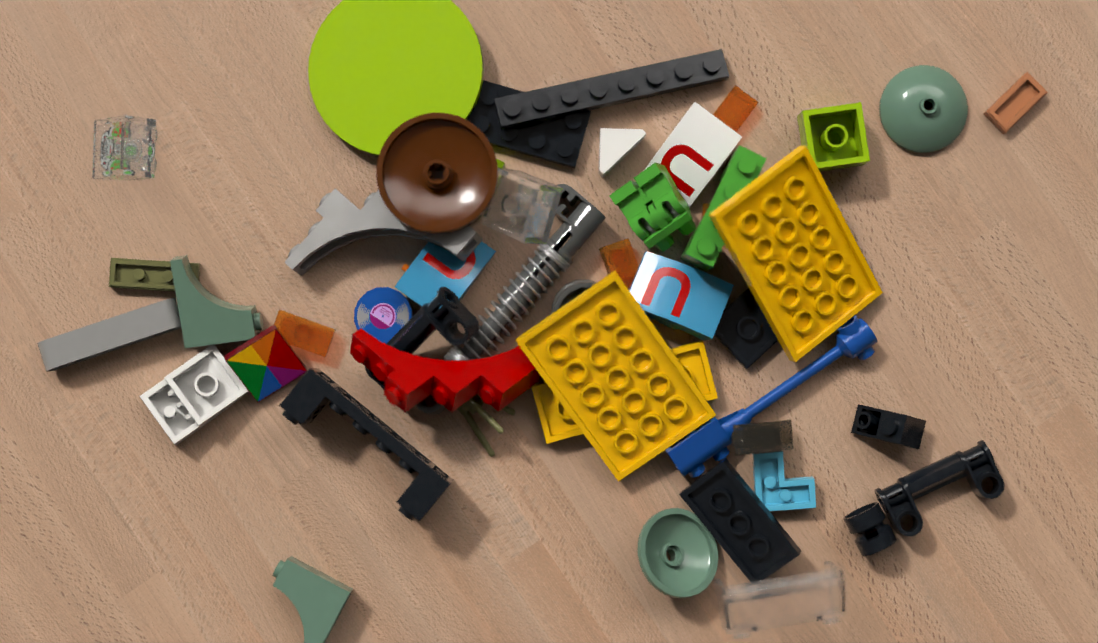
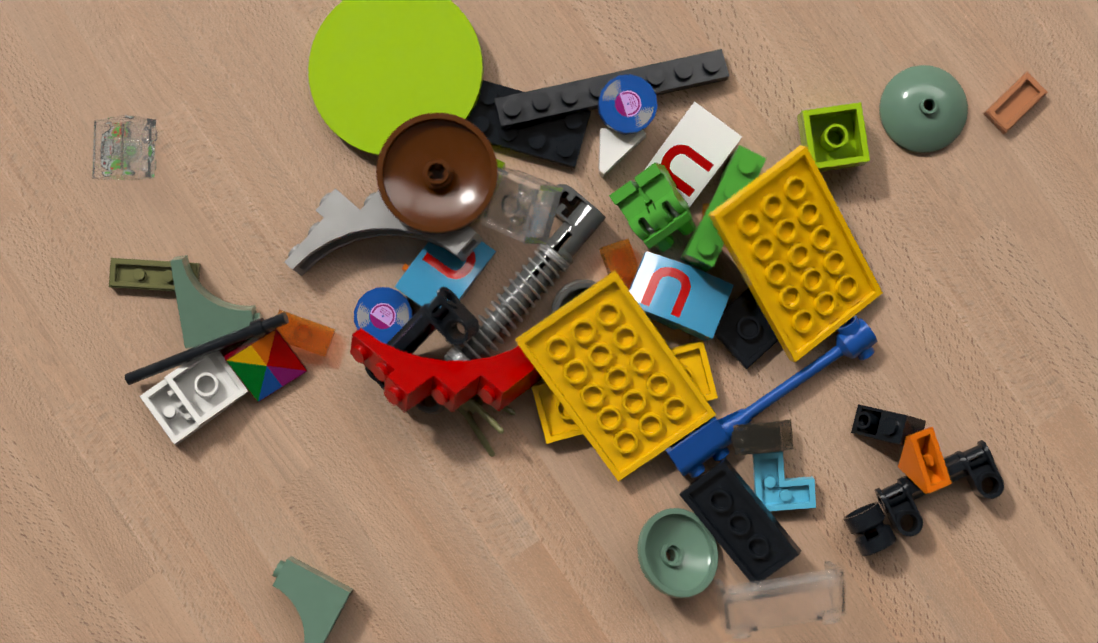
(110, 335): light grey beam -> none
(256, 328): none -> black bar
(313, 394): black plate -> none
(627, 104): none -> blue tile
(735, 108): clear orange tile -> none
(924, 461): none -> orange slope

